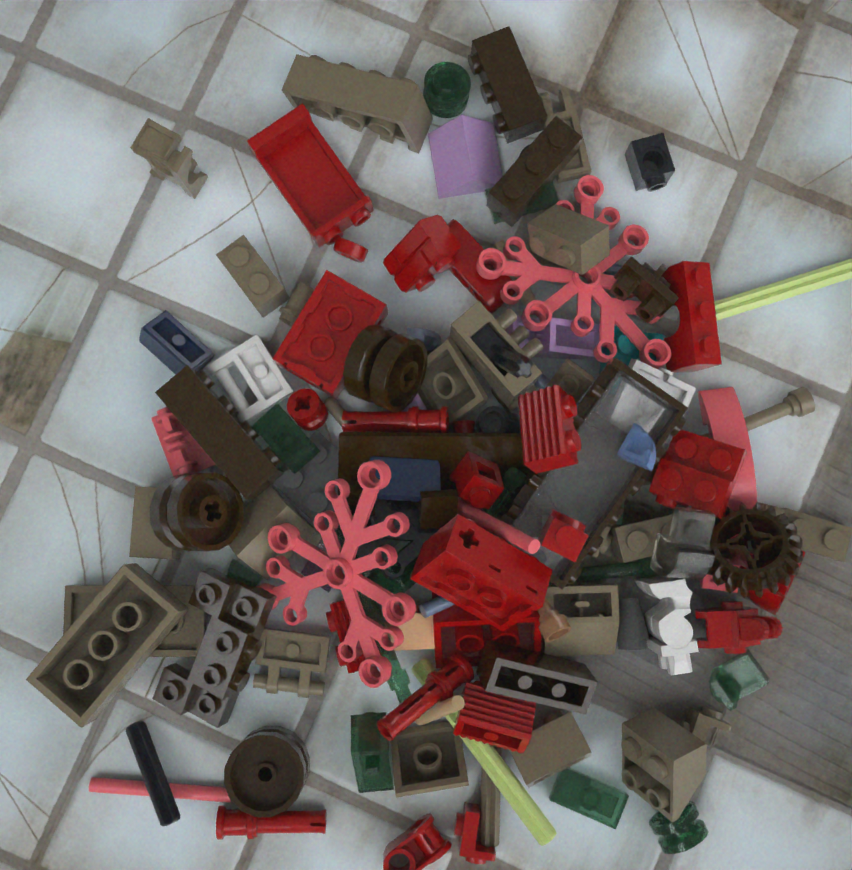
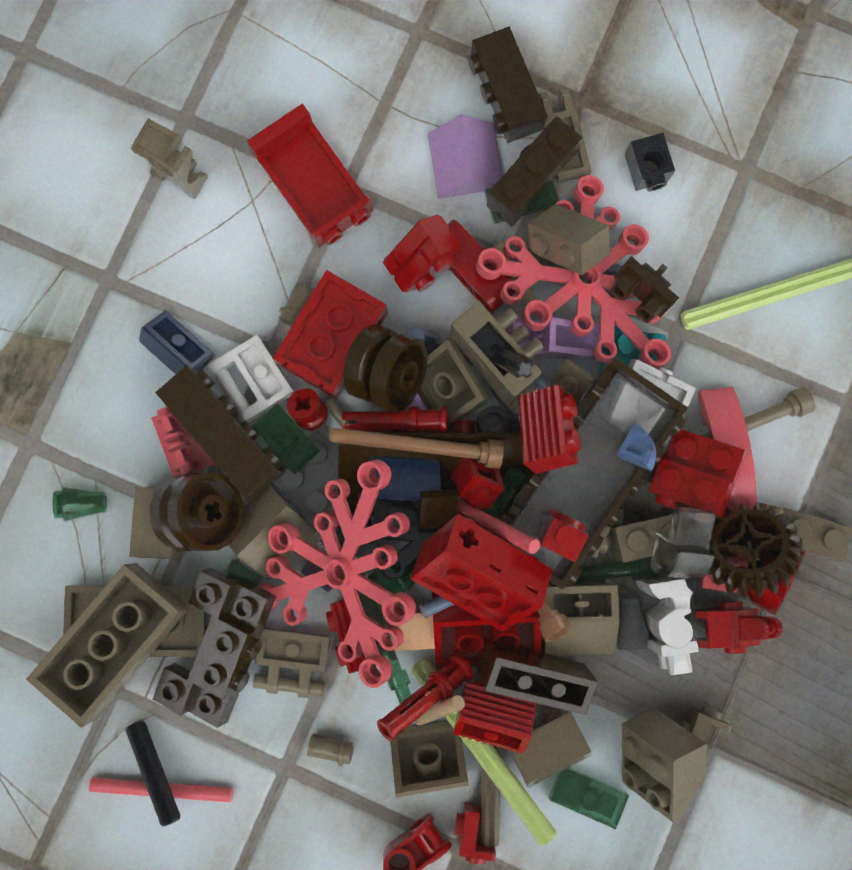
(78, 503): none -> clear green cone
(238, 823): red pin -> none
(253, 276): dark tan brick -> none
(255, 788): dark brown wheel -> none
(330, 749): none -> dark tan pin
(350, 250): red tile -> none
(360, 99): dark tan wedge -> none
(370, 754): clear green slope -> none
(446, 76): clear green wheel -> none
(488, 452): none -> medium nougat piece
(680, 834): clear green wheel -> none
(696, 341): red arch -> none
(737, 679): clear green bracket -> none

